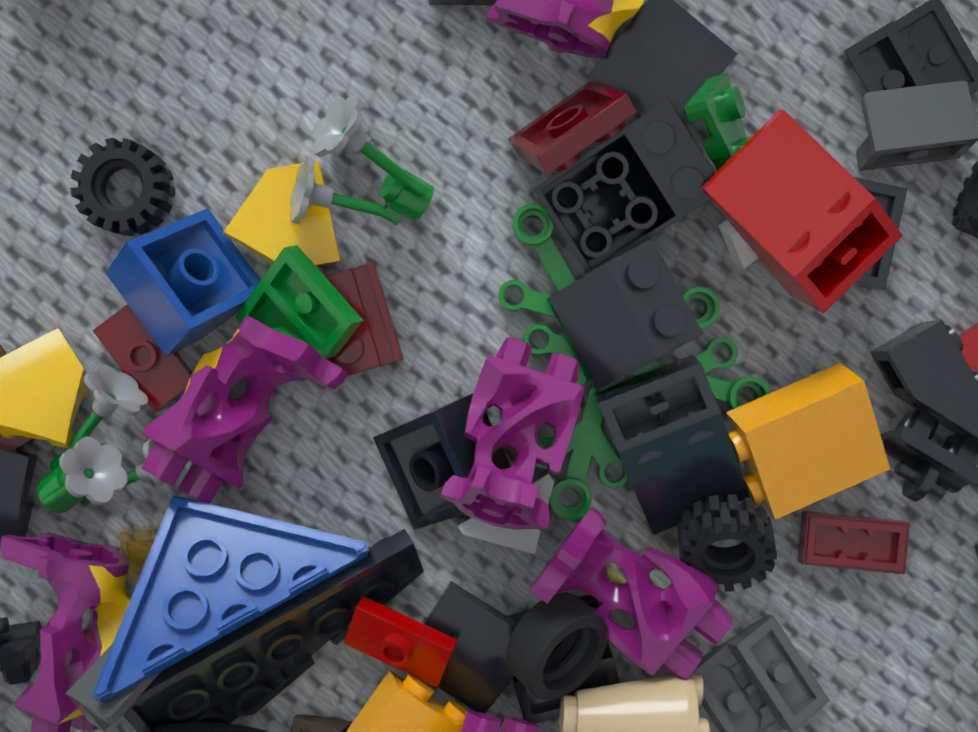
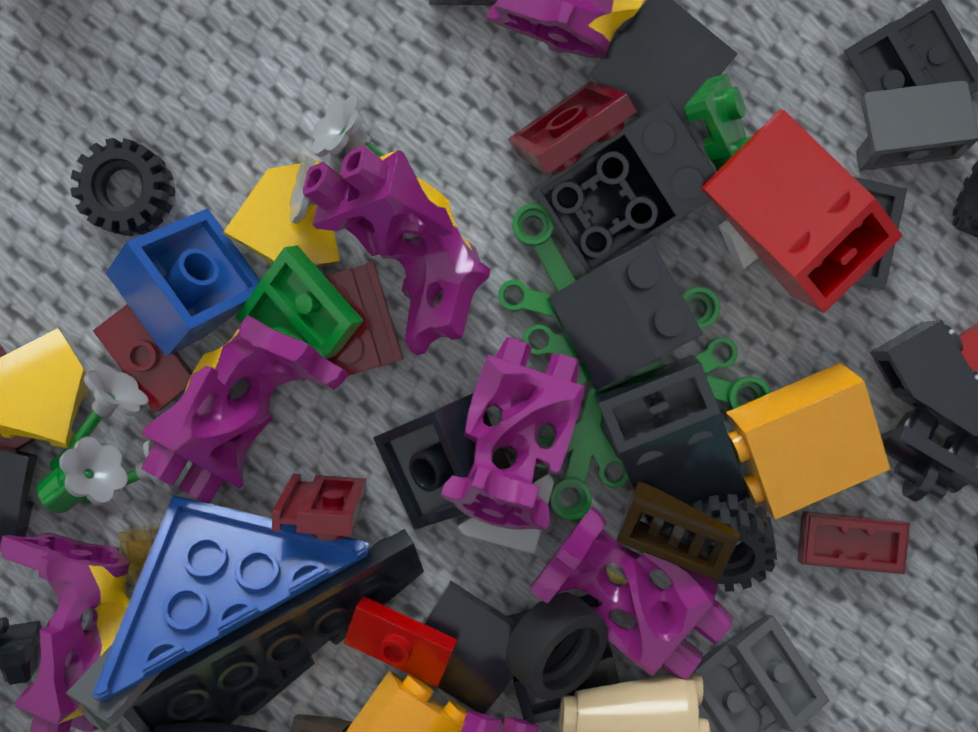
(322, 507): none -> dark red plate
(381, 202): none -> magenta hips
(668, 548): none -> dark brown slope

